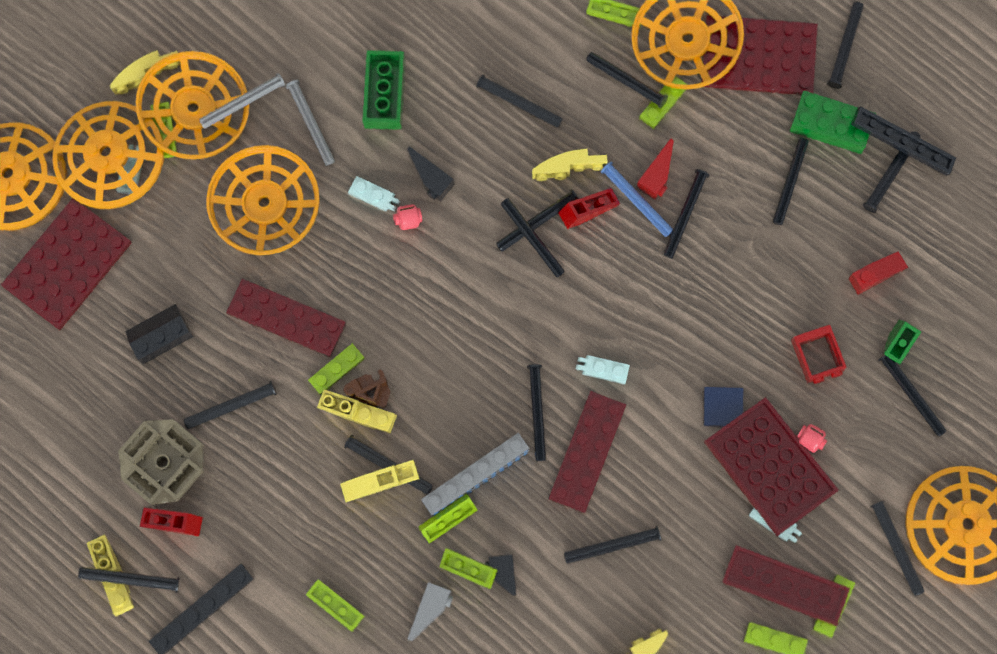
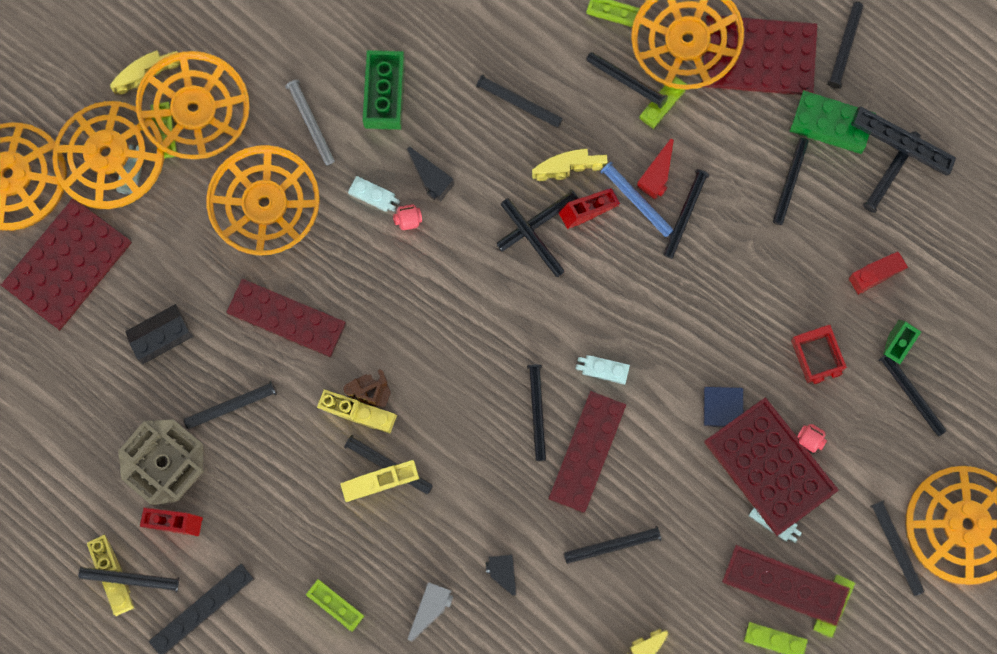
(242, 101): light grey axle -> none
(336, 369): lime plate -> none
(447, 518): lime plate -> none
(468, 568): lime plate -> none
(476, 474): light grey brick -> none

